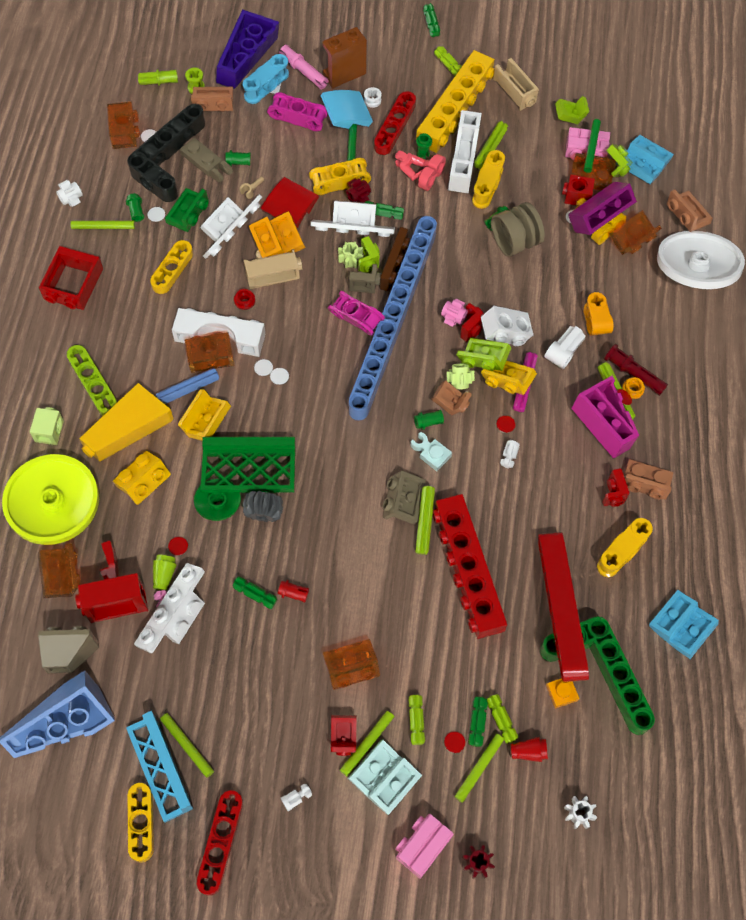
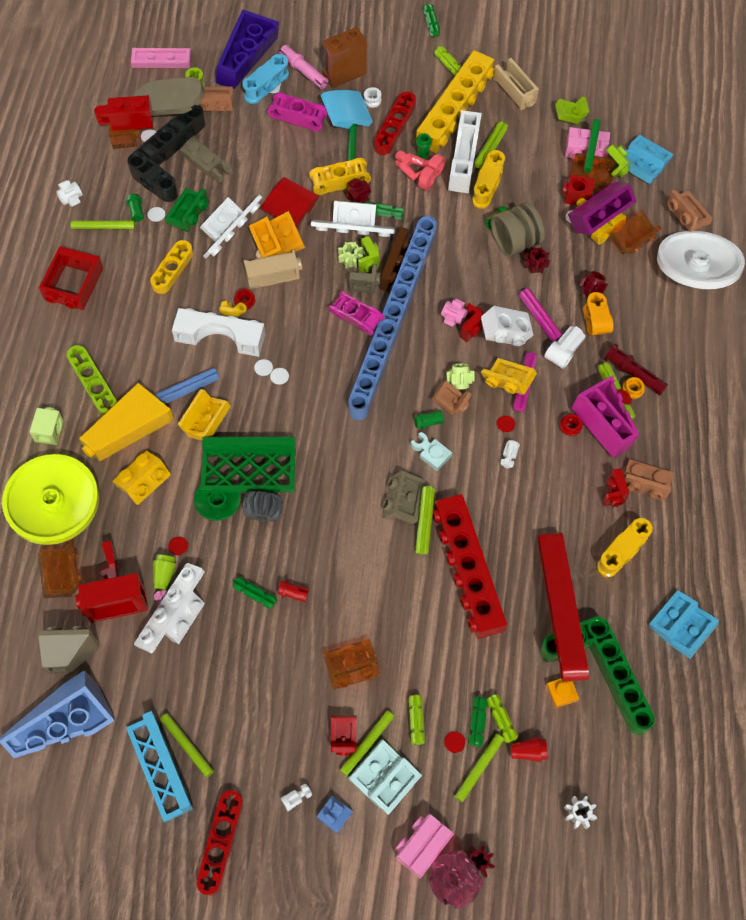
(126, 113): none -> red brick
(149, 841): yellow beam -> none
(158, 77): lime axle -> none
(161, 58): none -> bright pink tile
(173, 95): none -> dark tan tile
(203, 361): clear orange brick -> none
(227, 309): none -> yellow arm
(238, 158): green pin -> none
(247, 187): tan hand -> none
(334, 814): none -> medium blue tile
(467, 874): none -> clear pink plate
(485, 354): lime bracket -> none
(536, 260): none -> dark red gear
(540, 315): none -> dark pink axle
(575, 421): none -> red plate
(593, 283): none -> dark red gear

